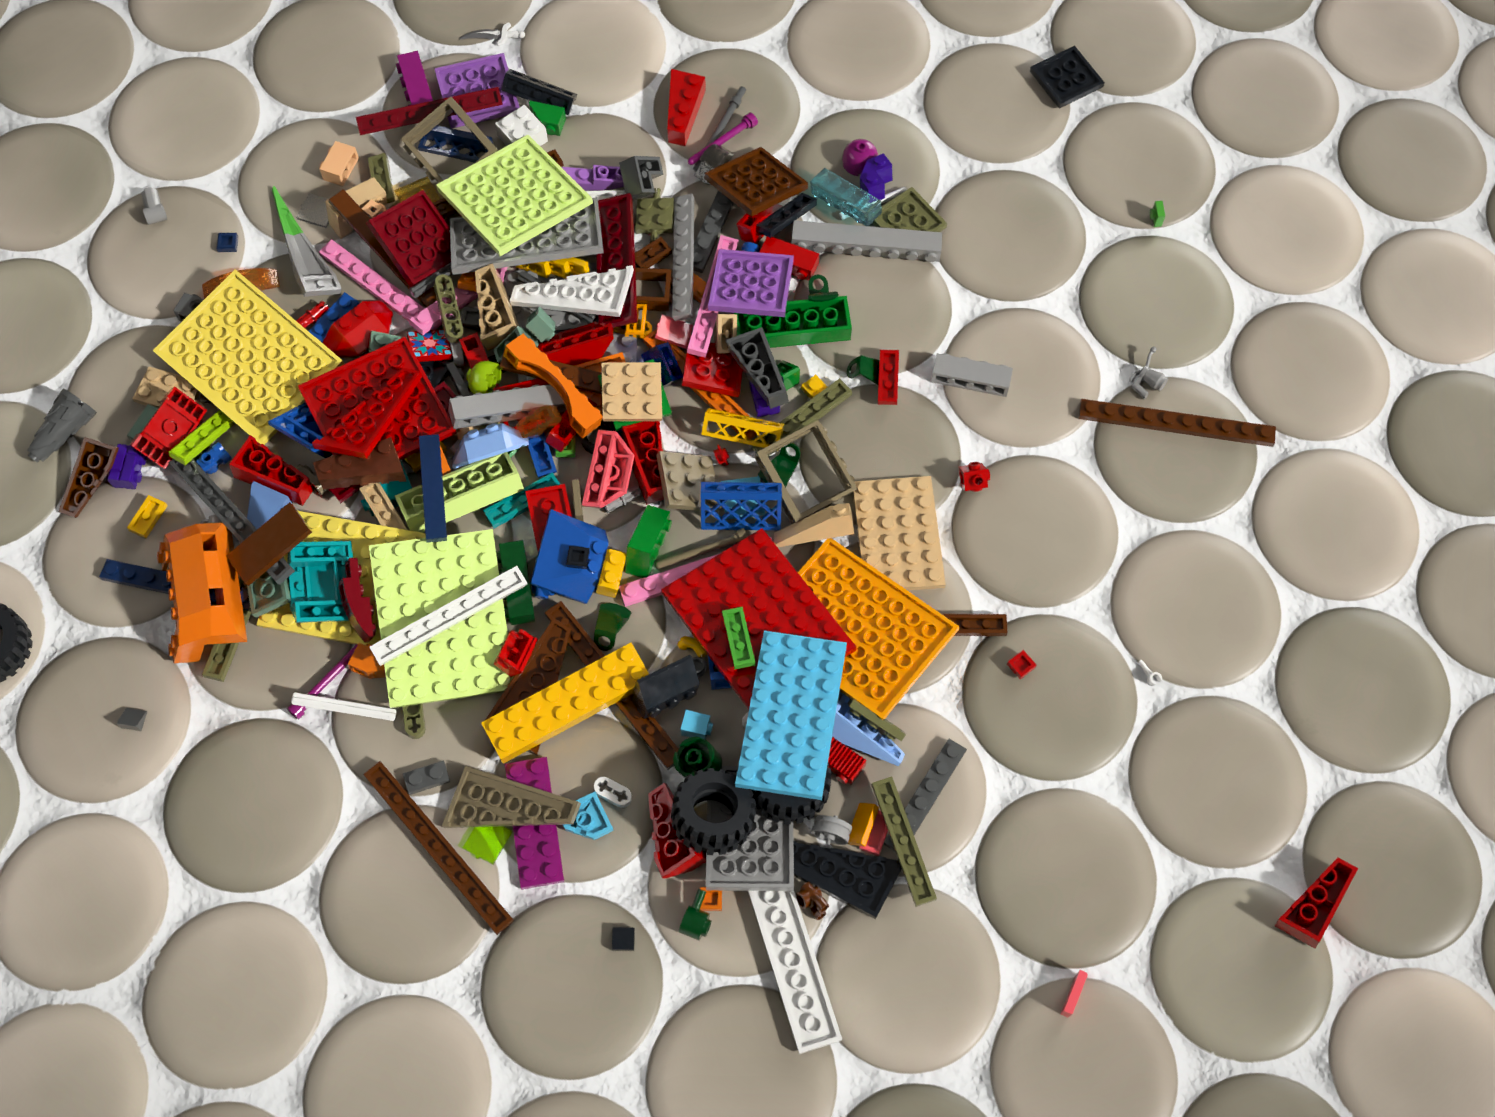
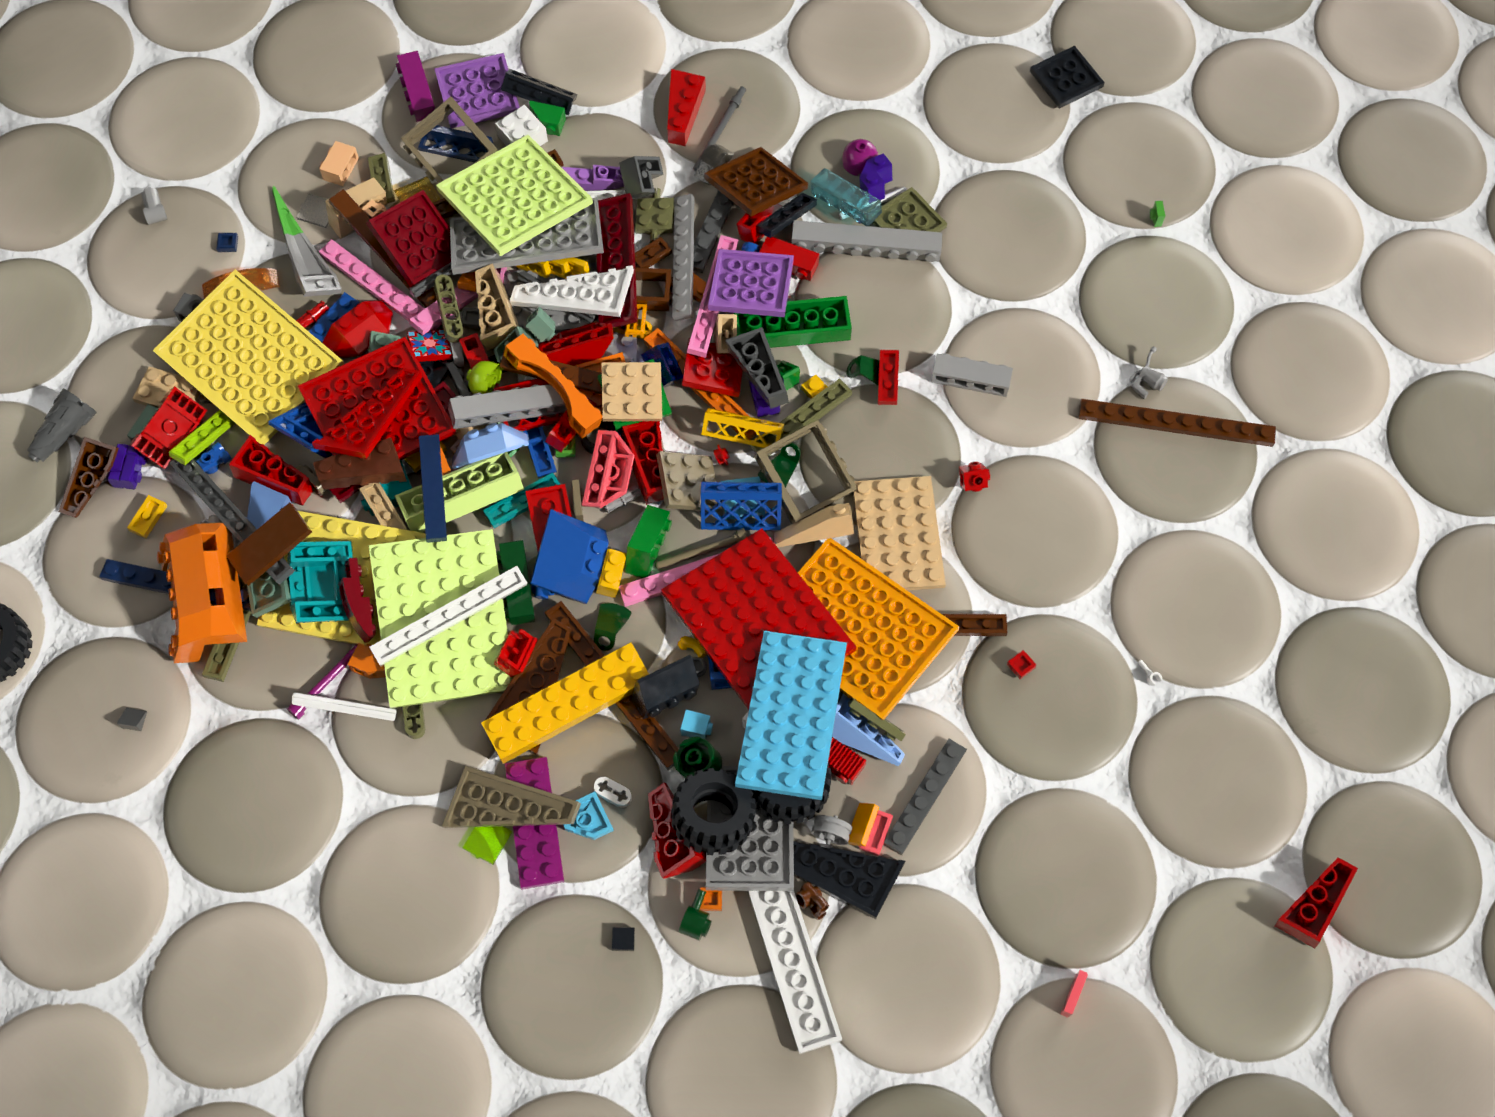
(416, 113): dark red plate -> none
(426, 777): dark grey plate -> none
(439, 848): reddish brown plate -> none
(492, 34): piece -> none
(542, 418): clear orange brick -> none
(578, 557): black tile -> none
(673, 331): coral piece -> none
(738, 638): bright green plate -> none
(748, 121): magenta piece -> none
(823, 294): dark green piece -> none
(904, 841): olive plate -> none

